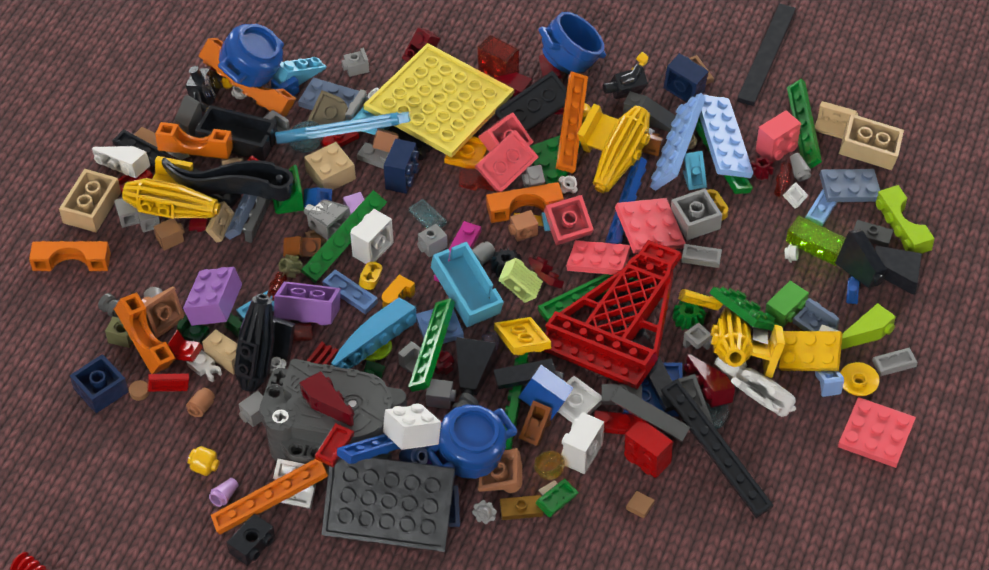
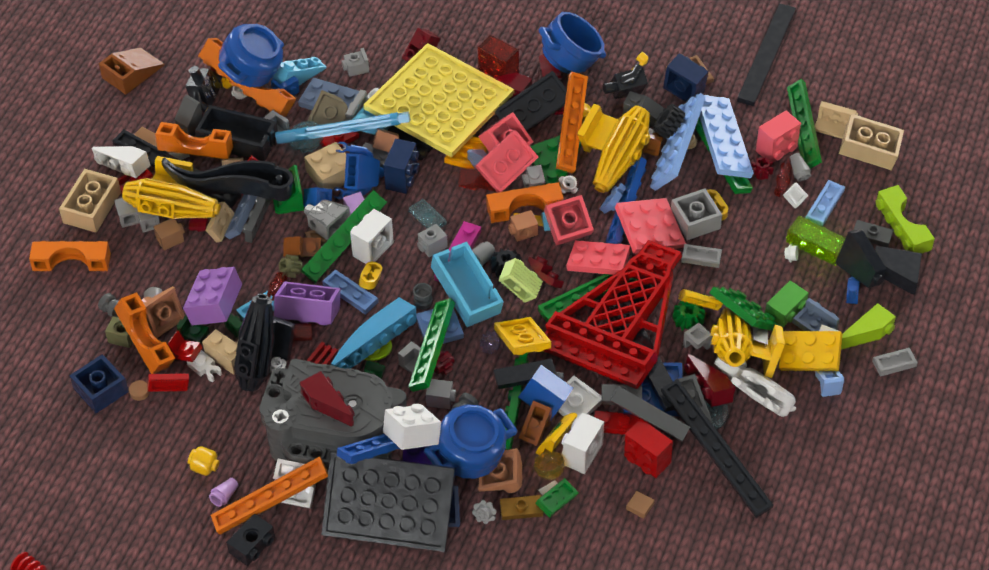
(129, 68): none -> dark orange slope
(200, 402): nougat brick -> none
(250, 409): light grey brick -> none
(337, 437): red tile -> none
(361, 170): none -> blue torso
(398, 288): light orange leg -> none
(416, 455): dark blue brick -> none
(422, 296): none -> dark grey wheel
(474, 363): black slope -> none
(475, 155): none -> sand blue slope
(557, 434): none -> yellow slope
(614, 198): none -> medium blue plate
(669, 121): none -> black tyre
(694, 170): medium azure slope -> none
(850, 185): sand blue plate -> none
(861, 373): yellow dish -> none
(876, 432): coral plate -> none

